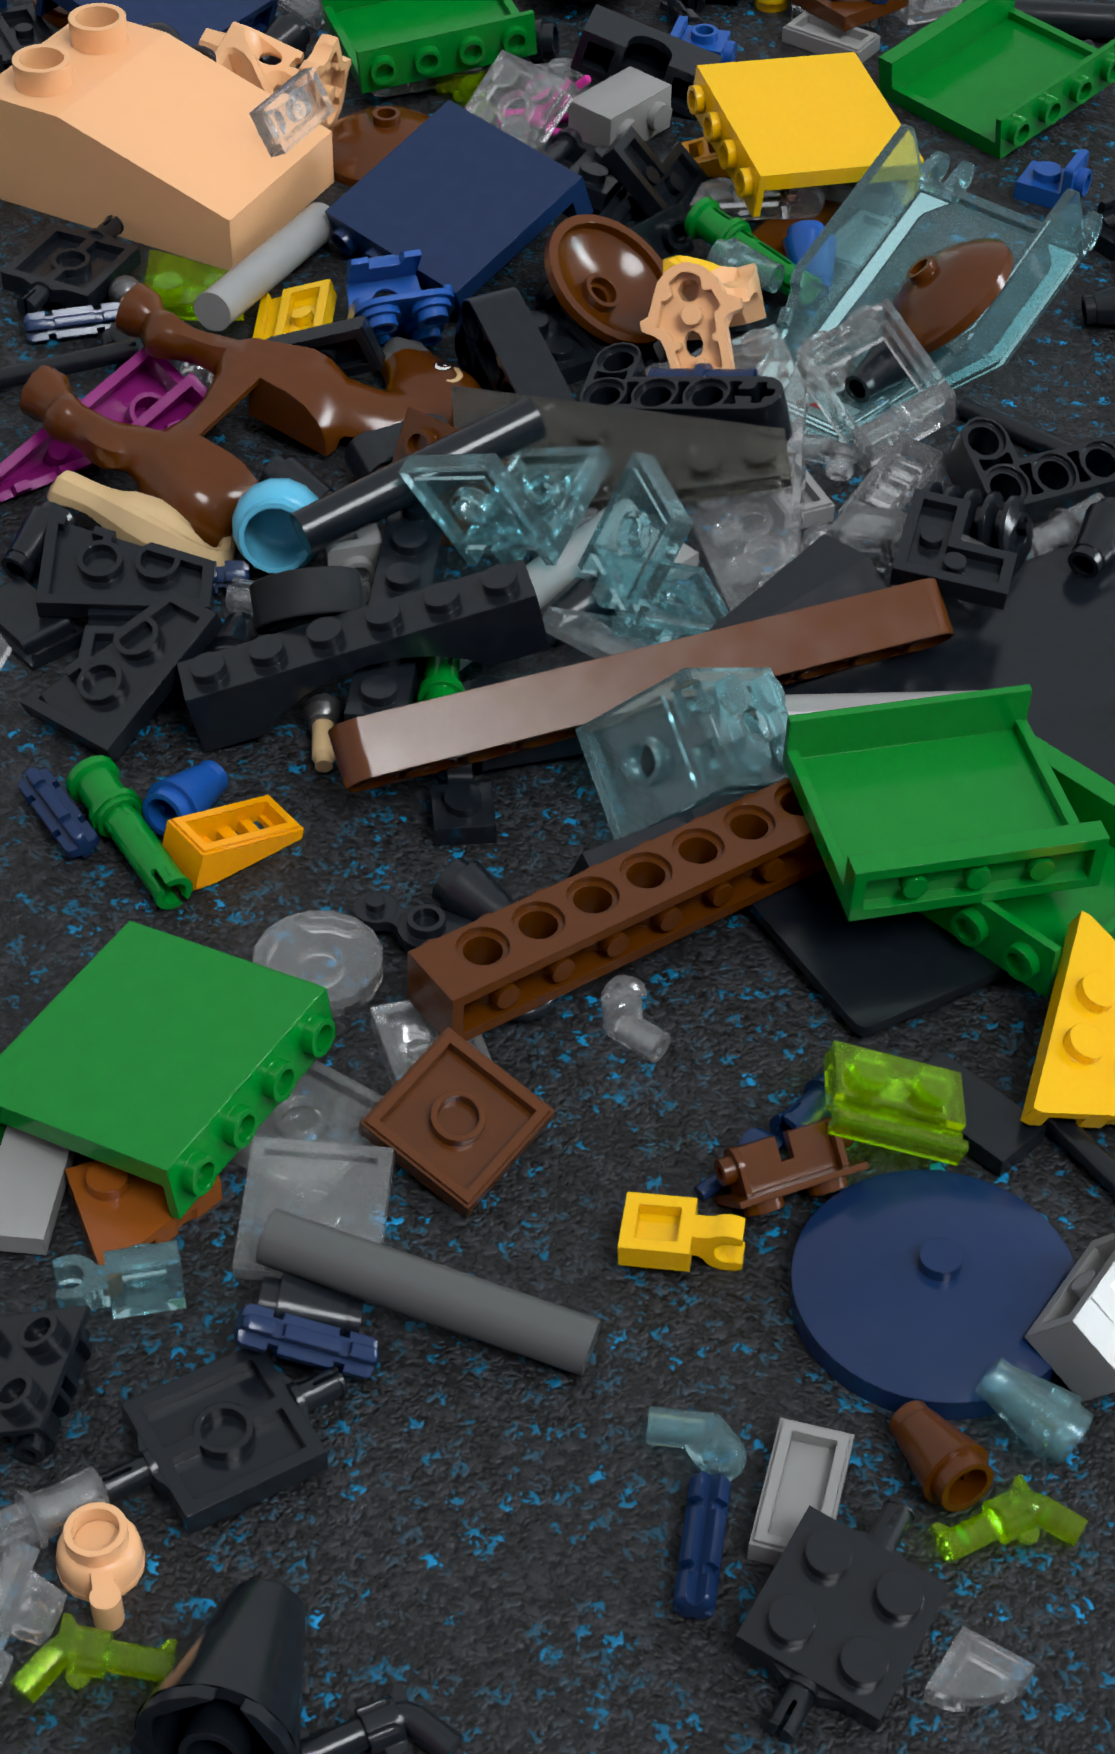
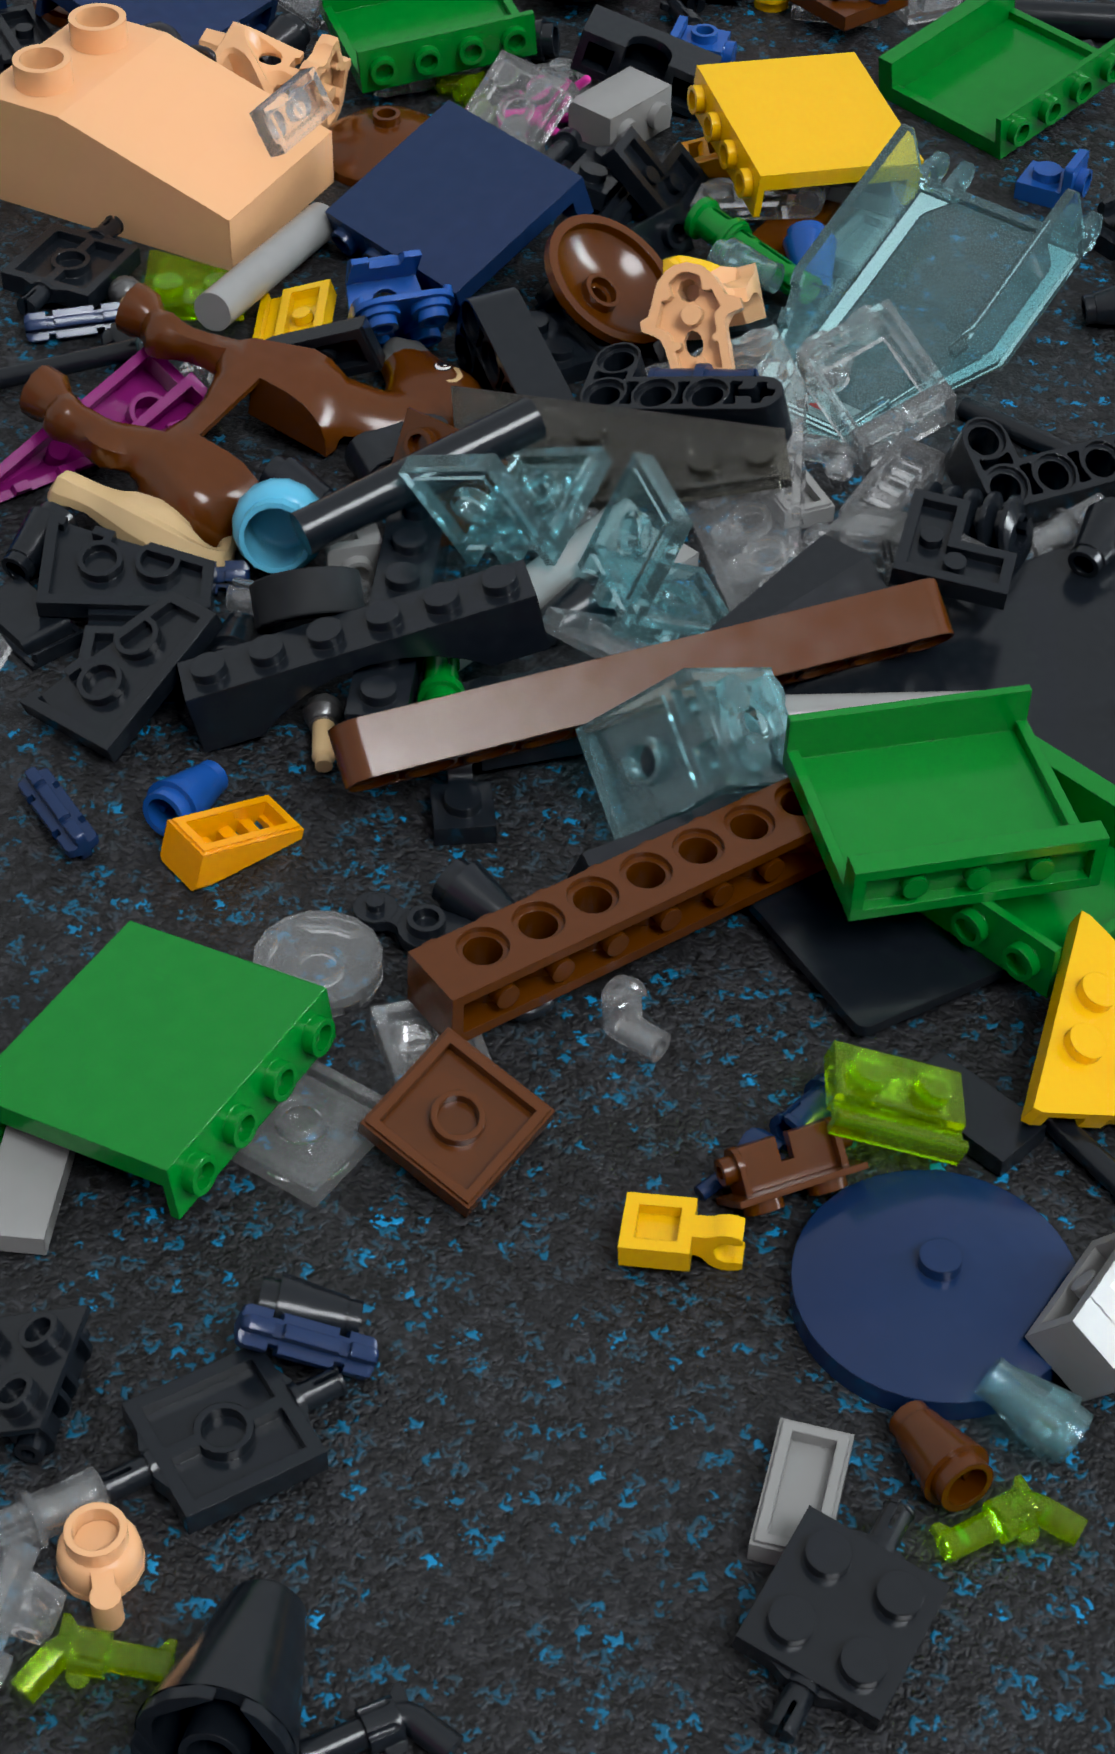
(118, 815): green pin -> none
(126, 1209): dark orange wing -> none
(131, 1281): clear light blue plate -> none
(316, 1180): clear tile -> none
(428, 1291): dark grey piece -> none
(702, 1436): clear light blue arm -> none
(702, 1546): dark blue axle -> none
(823, 38): light grey tile -> none
(875, 374): black cone -> none
(952, 289): reddish brown dish -> none
(977, 1674): clear tile -> none

